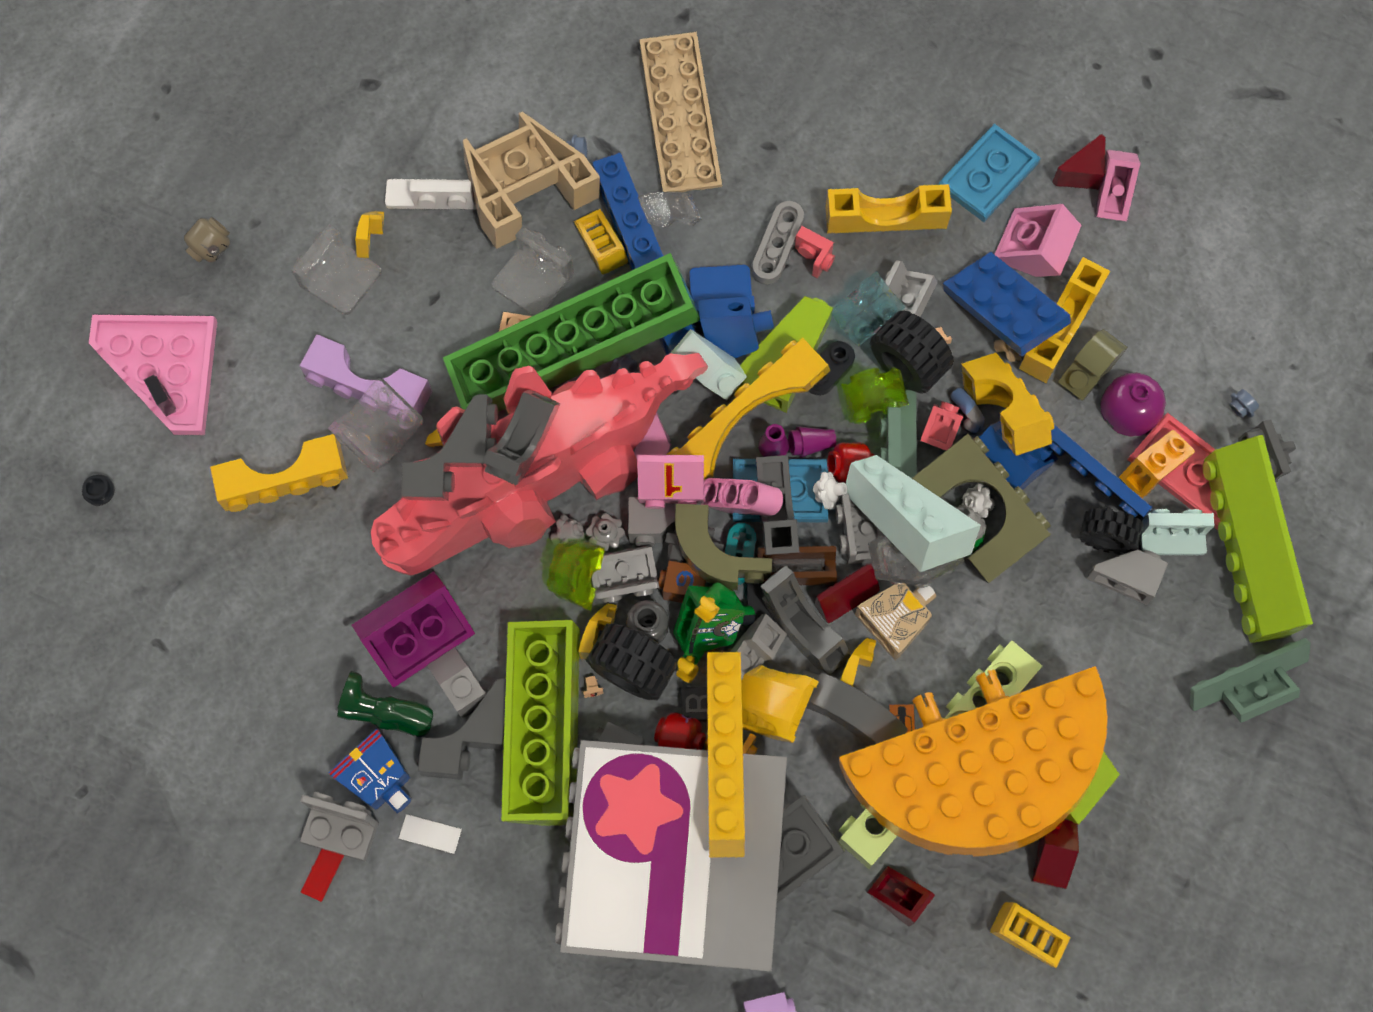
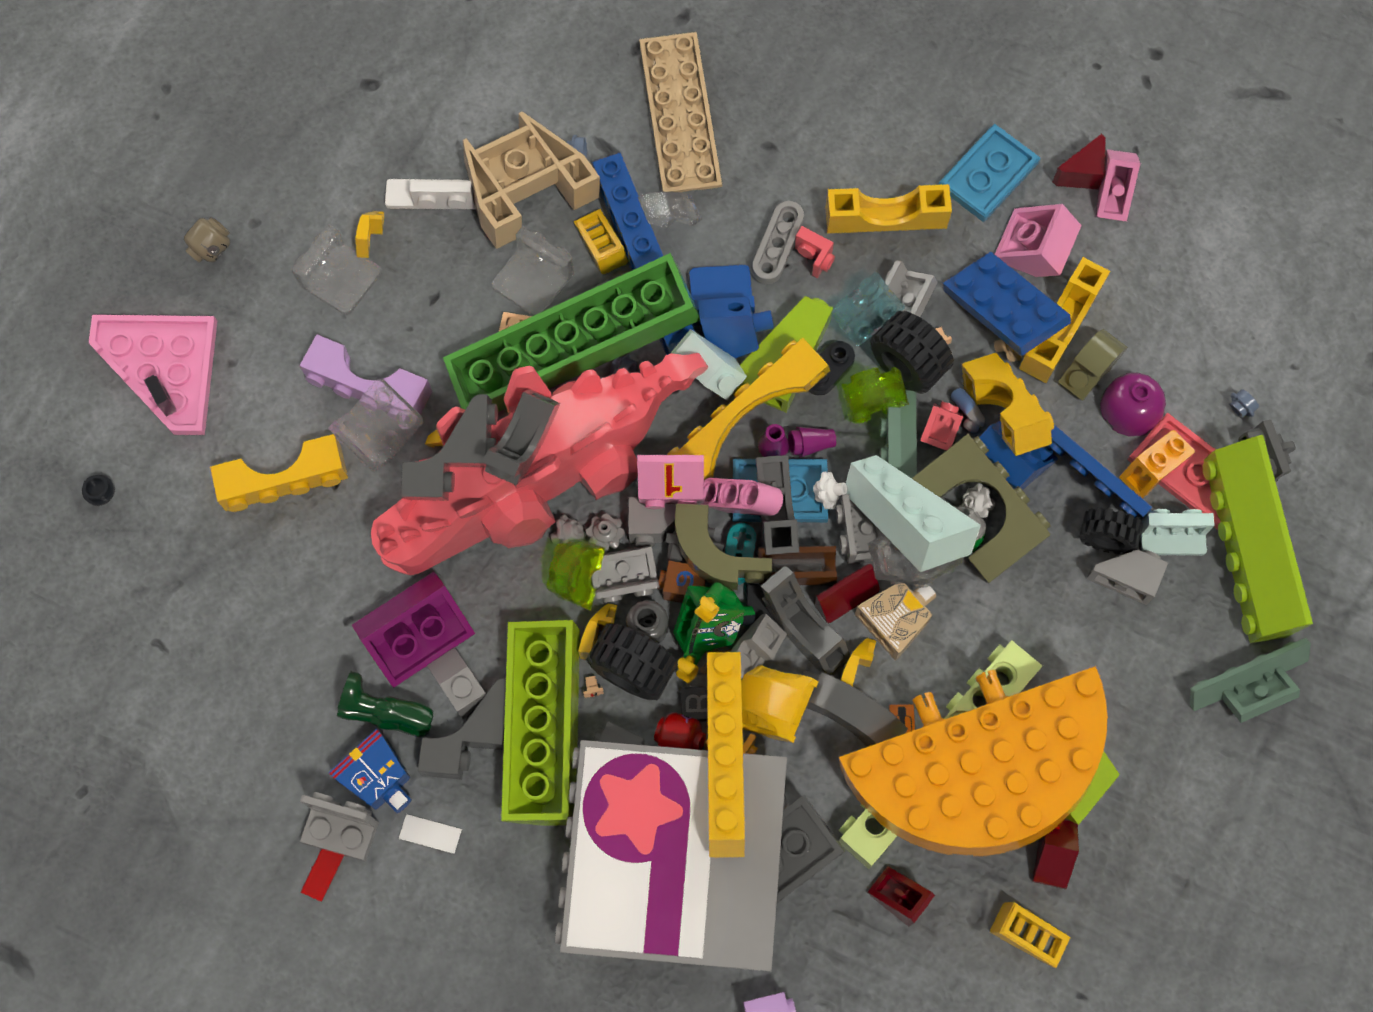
(655, 441): bright pink slope -> none
(842, 457): red head -> none

